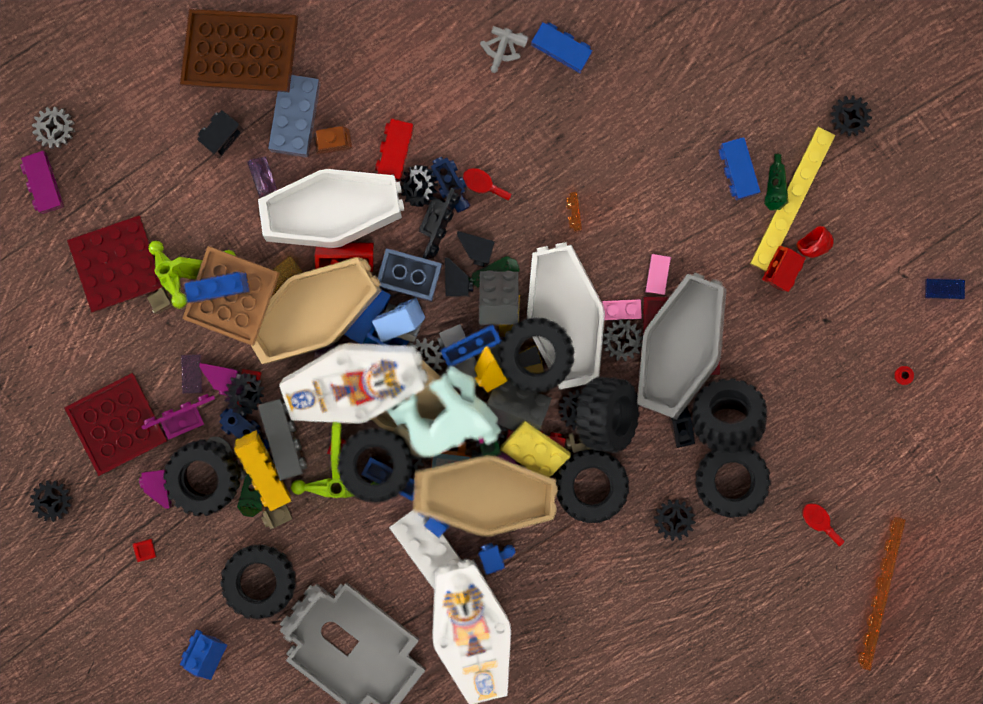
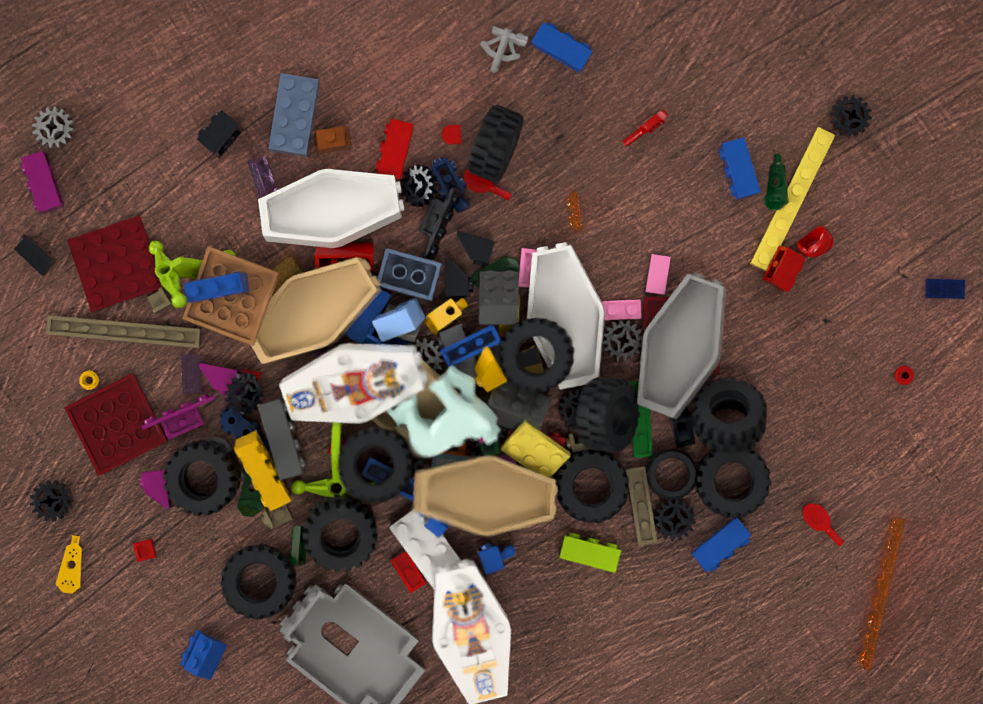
(34, 255): none -> black panel
(70, 574): none -> yellow piece
(83, 378): none -> yellow plate
(123, 331): none -> dark tan plate
(239, 50): reddish brown plate -> none
(298, 552): none -> dark green plate
(345, 556): none -> black tyre
(408, 572): none -> red plate
(439, 319): none -> yellow torso
(452, 135): none -> red tile
(495, 143): none -> black tyre
(525, 267): none -> bright pink plate
(590, 552): none -> lime brick
(641, 506): none -> dark tan plate
(642, 440): none -> green tile
(647, 127): none -> red piece
(691, 480): none -> black tyre
(721, 545): none -> blue brick

